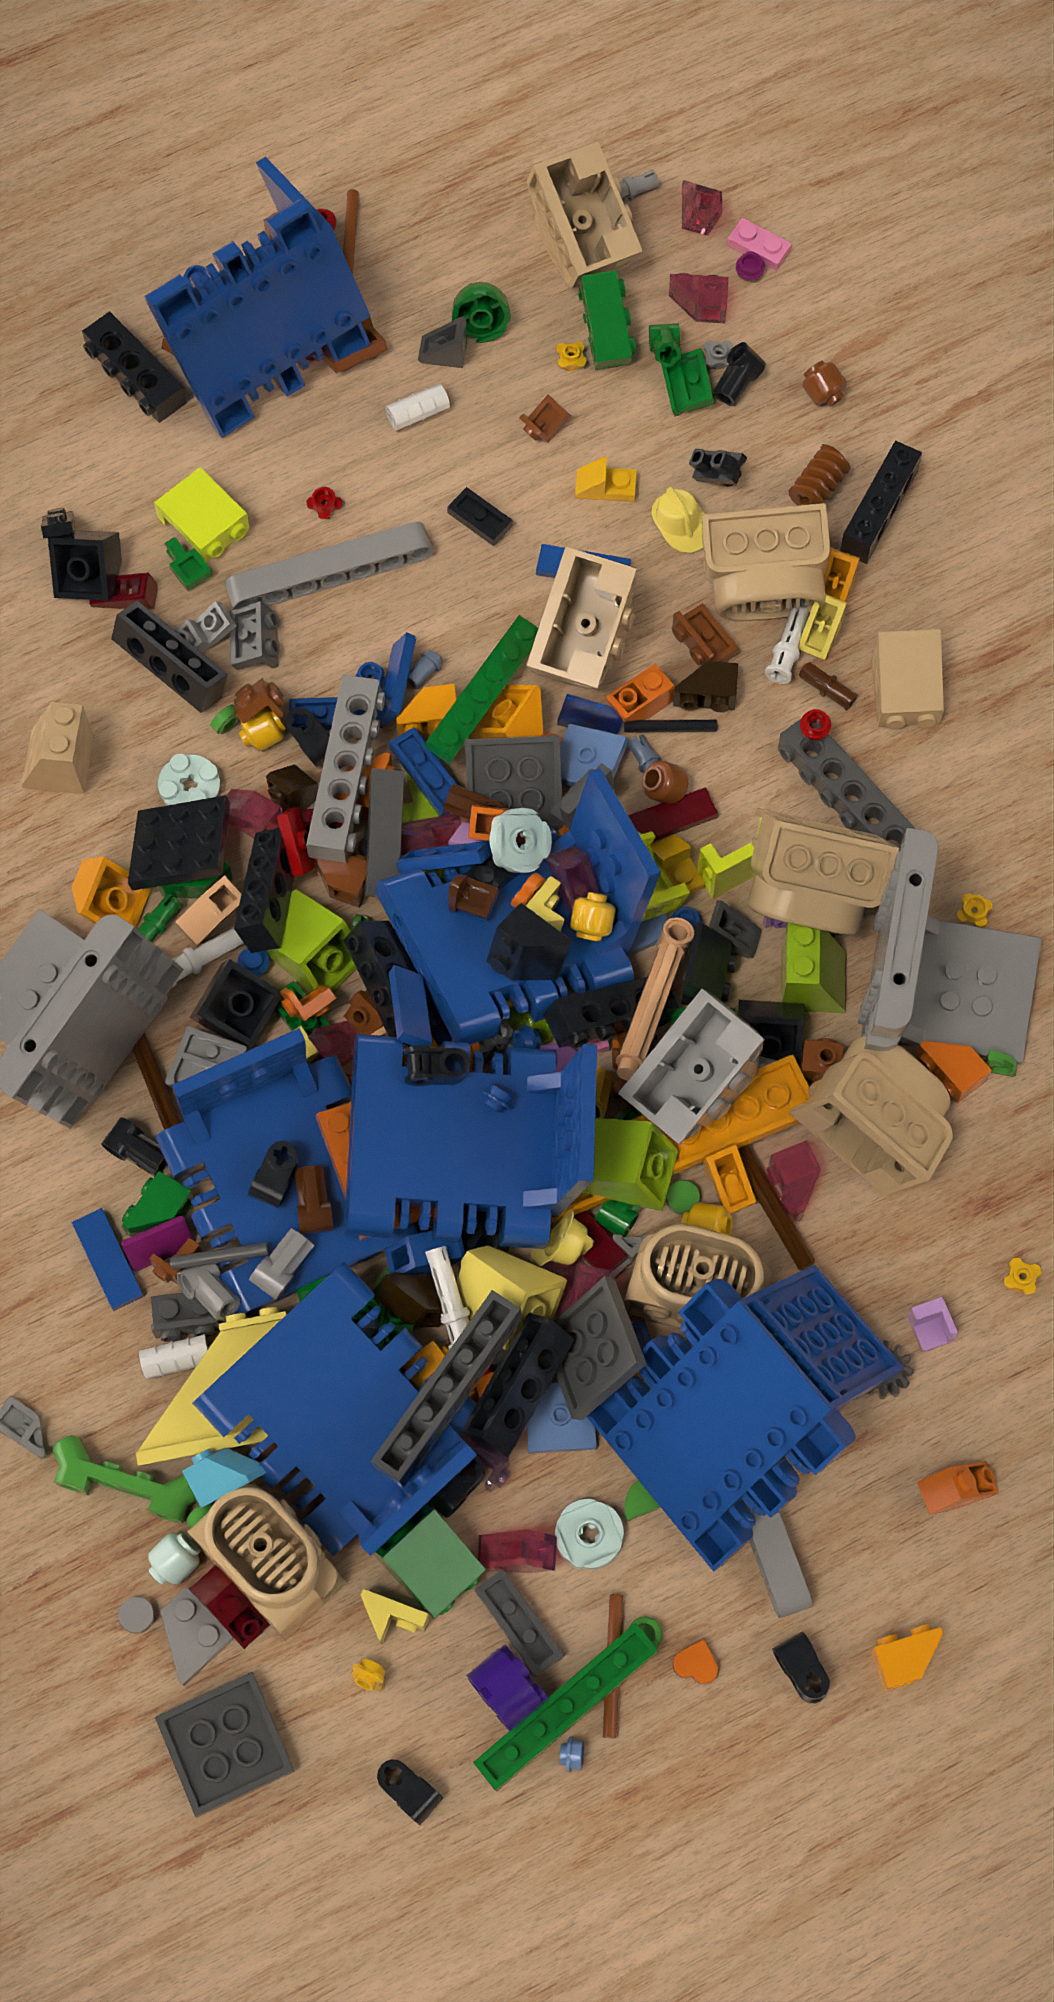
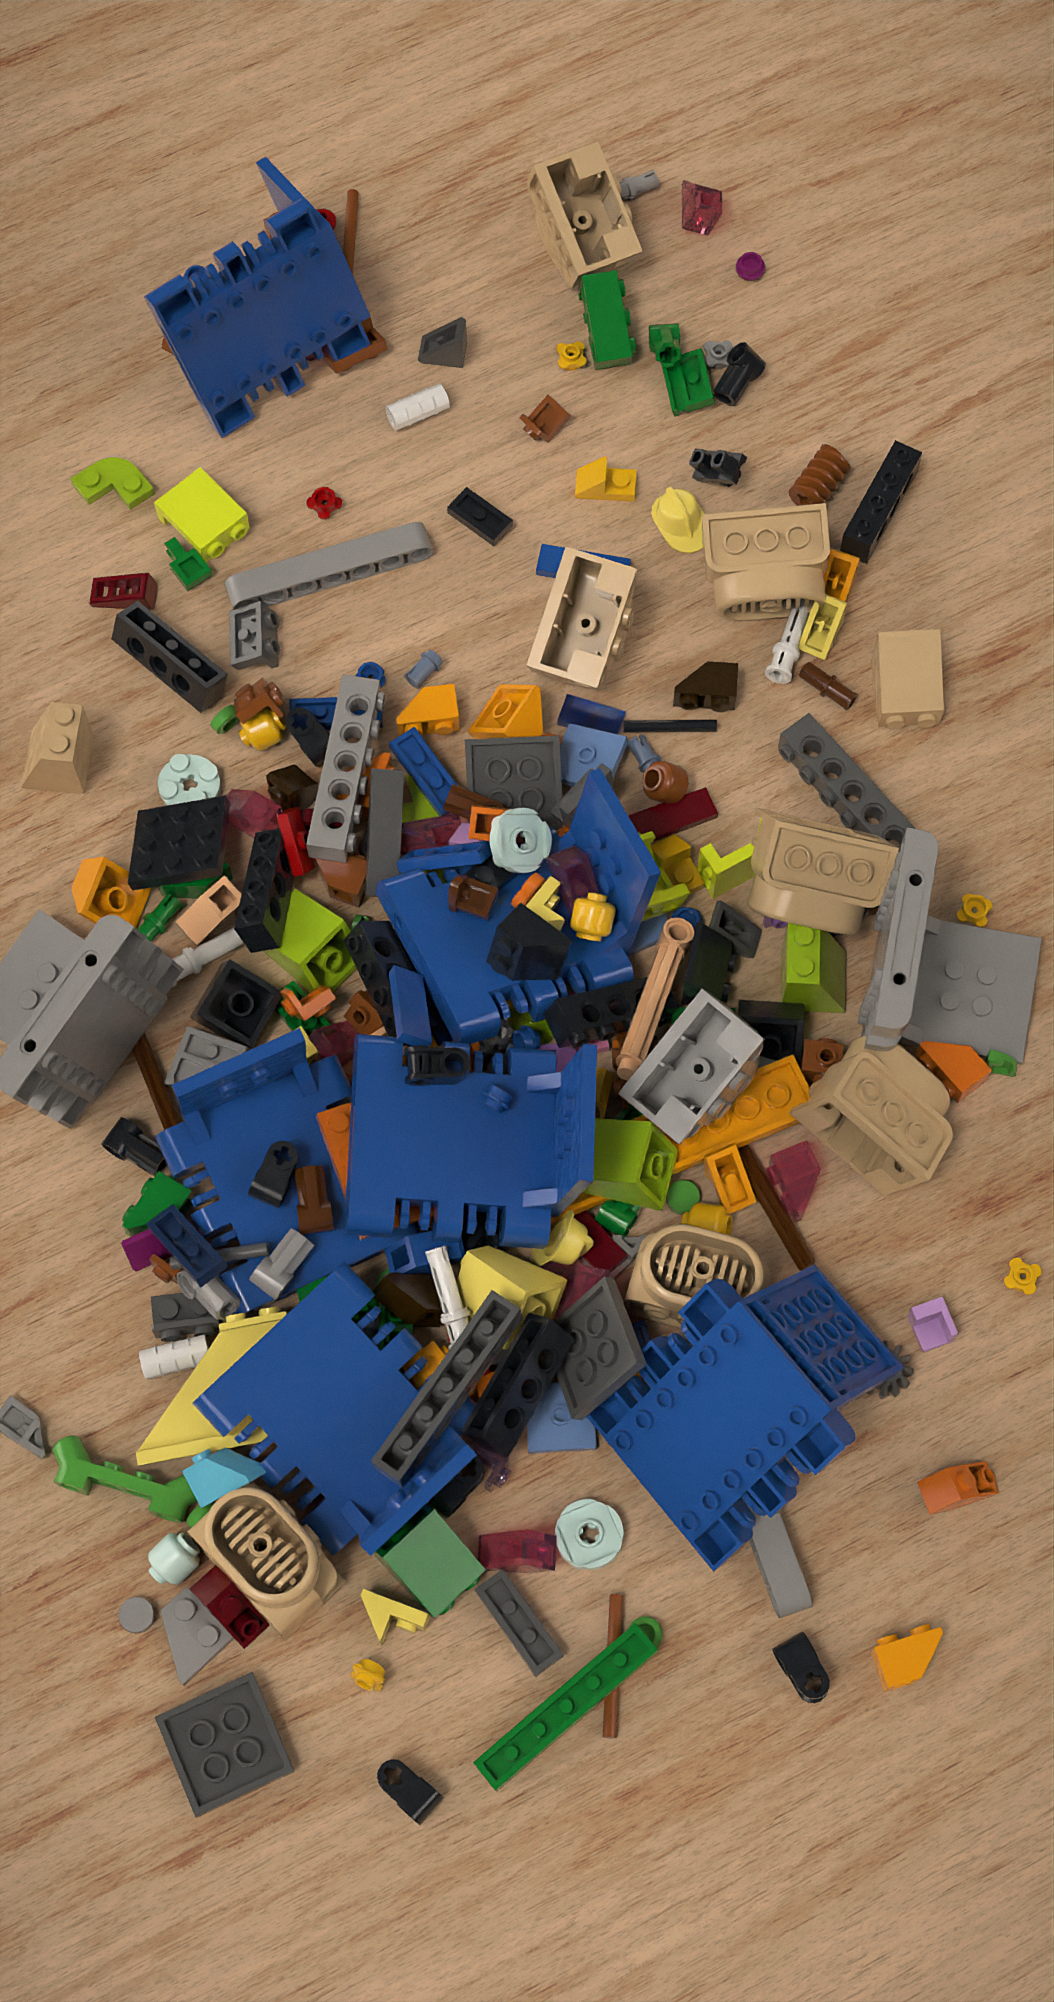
(57, 523): black plate -> none
(85, 564): black slope -> none
(107, 1259): blue tile -> none
(109, 475): none -> lime plate
(110, 334): black brick -> none
(187, 1245): none -> dark blue plate
(208, 627): light grey slope -> none
(254, 962): blue plate -> none
(397, 678): blue tile -> none
(482, 690): green plate -> none
(484, 310): green cylinder -> none
(507, 1687): dark purple brick -> none
(572, 1754): medium blue plate -> none
(639, 1502): bright green tile -> none
(642, 695): orange slope -> none
(696, 1663): orange tile -> none
(700, 296): clear pink slope -> none
(703, 636): dark orange bracket -> none
(752, 238): bright pink plate -> none
(819, 717): red plate -> none
(824, 383): dark orange head -> none

